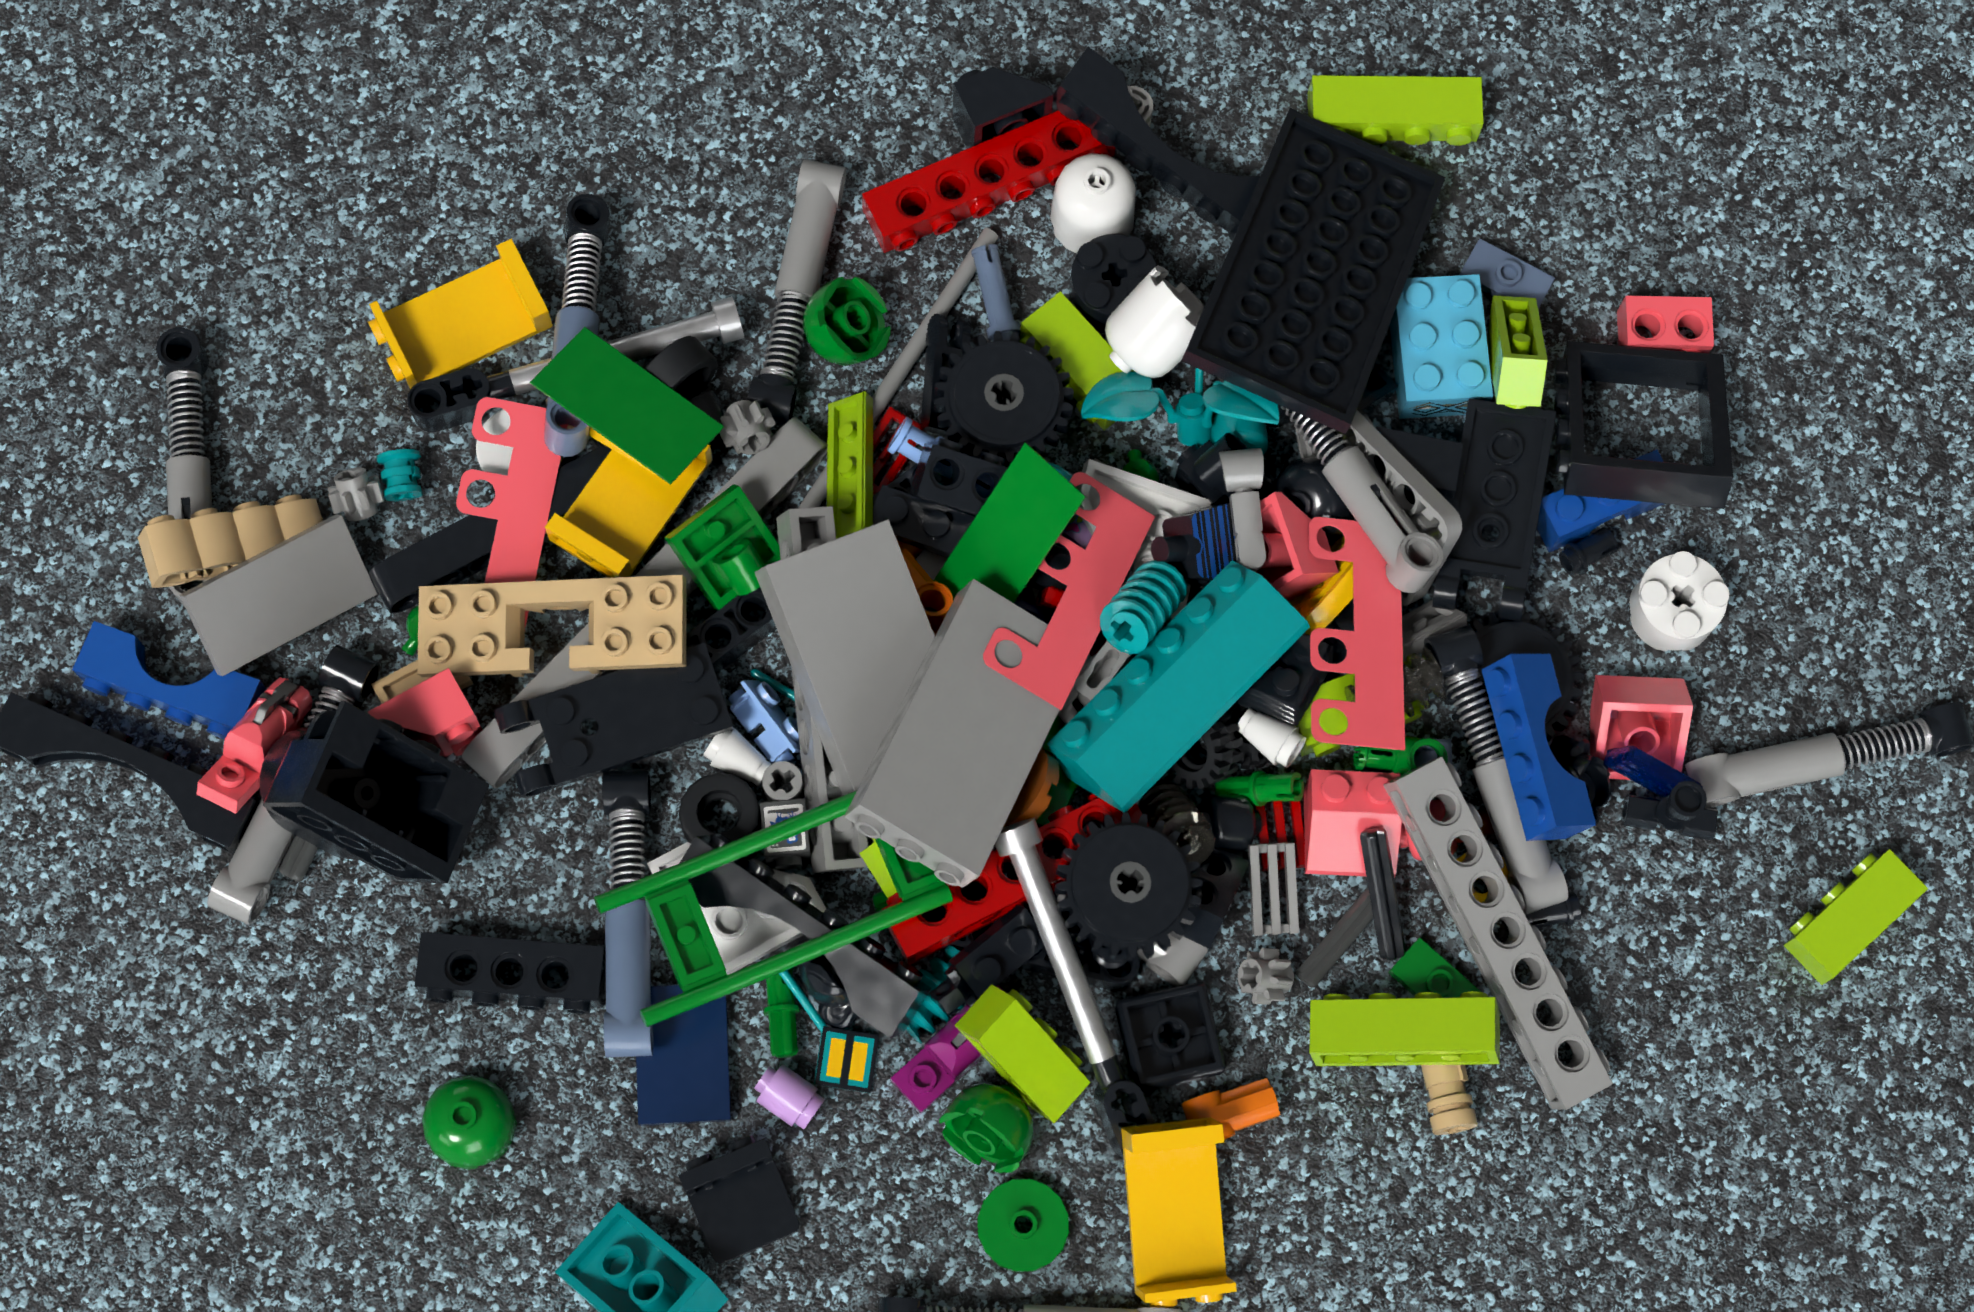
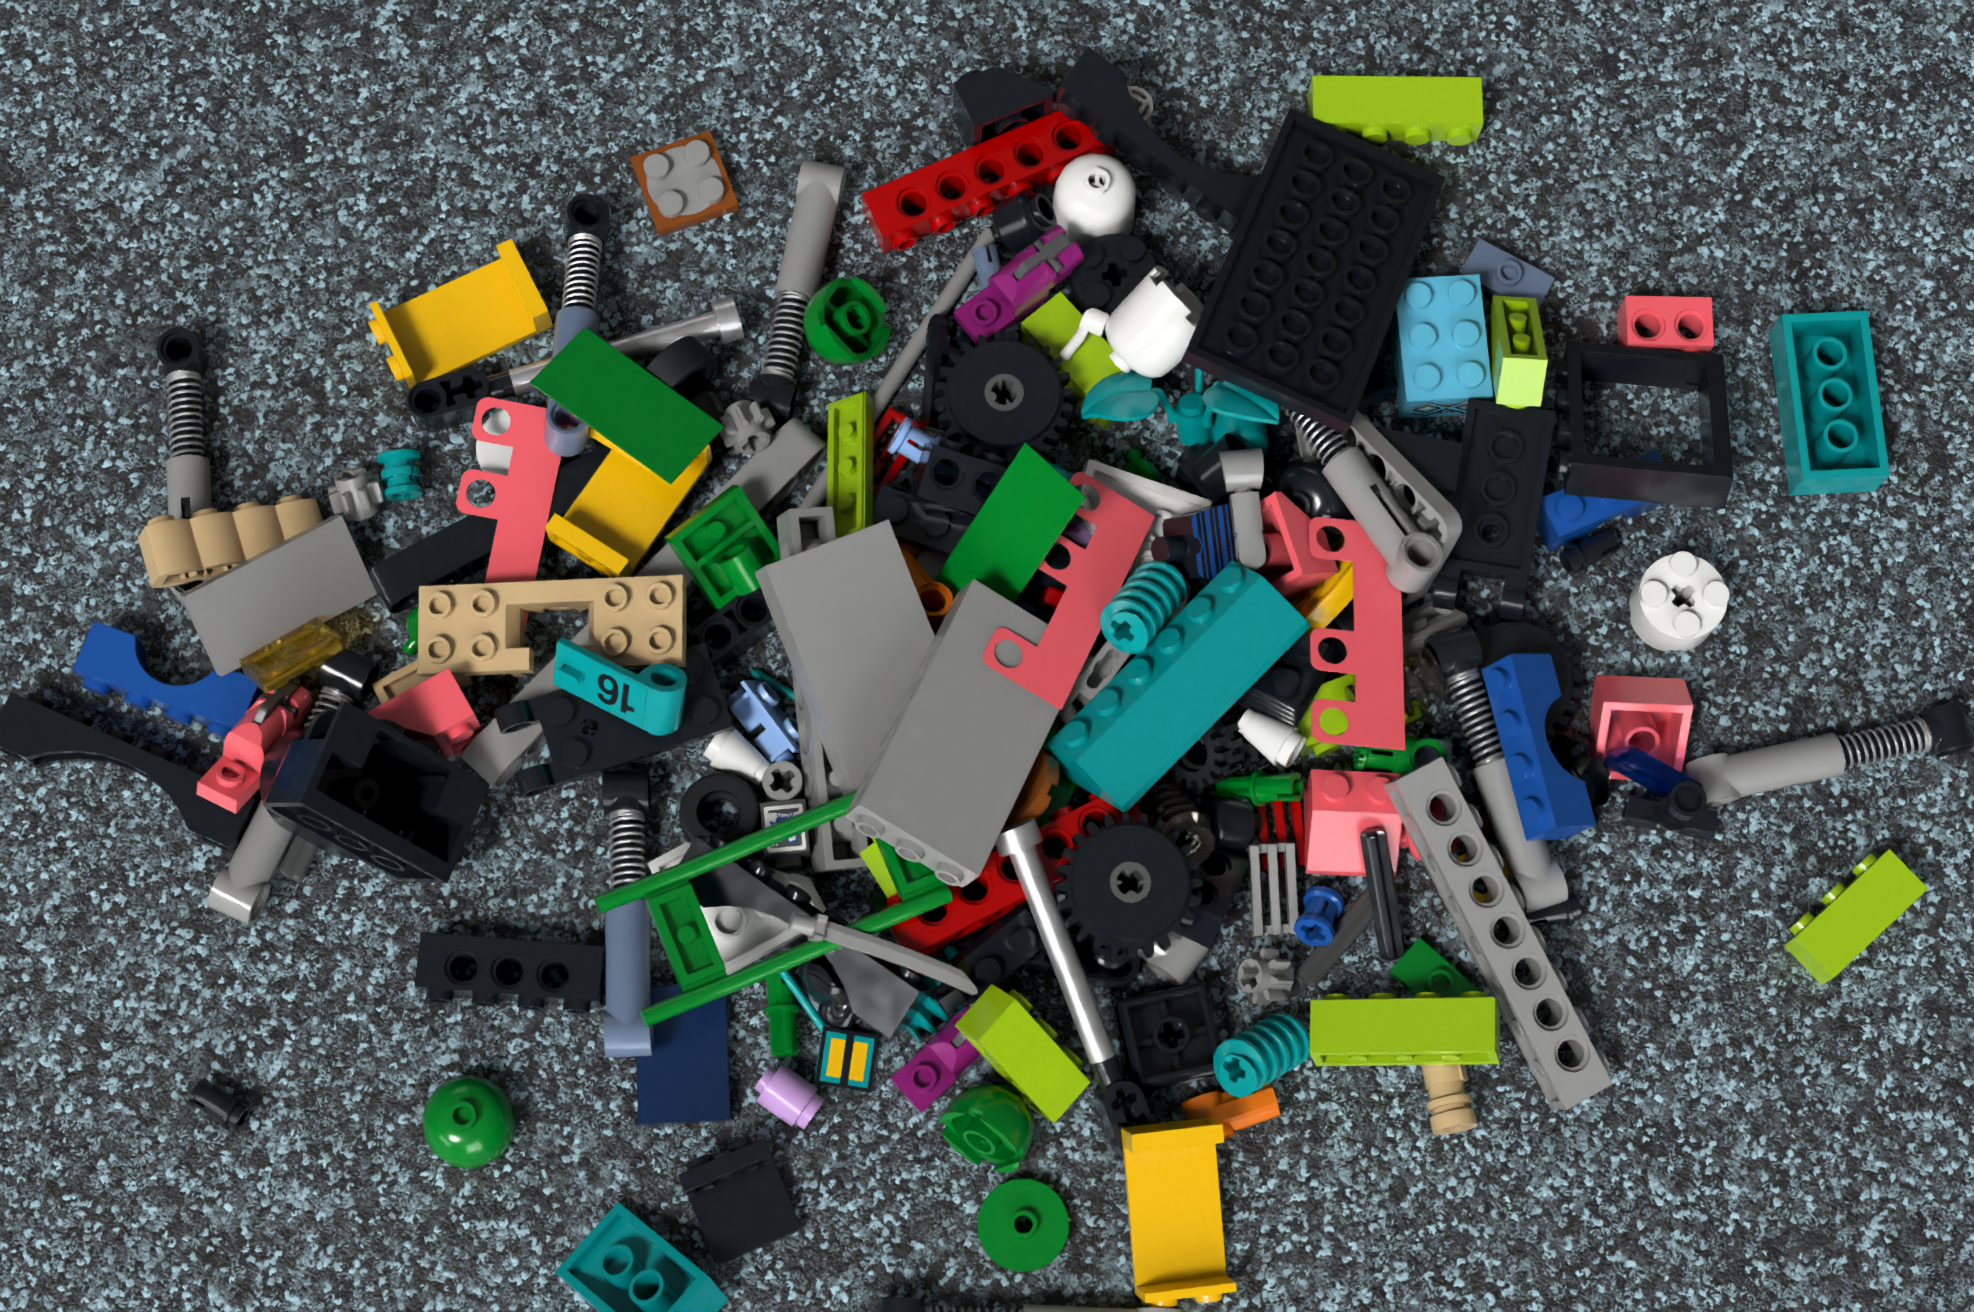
(219, 1104): none -> black pin
(291, 655): none -> clear yellow plate
(646, 700): none -> teal door
(684, 183): none -> light grey piece
(820, 929): none -> light grey sword
(1019, 285): none -> magenta plate
(1022, 220): none -> black head
(1093, 322): none -> white hand
(1261, 1054): none -> teal piece
(1319, 916): none -> blue bush
(1828, 403): none -> teal brick

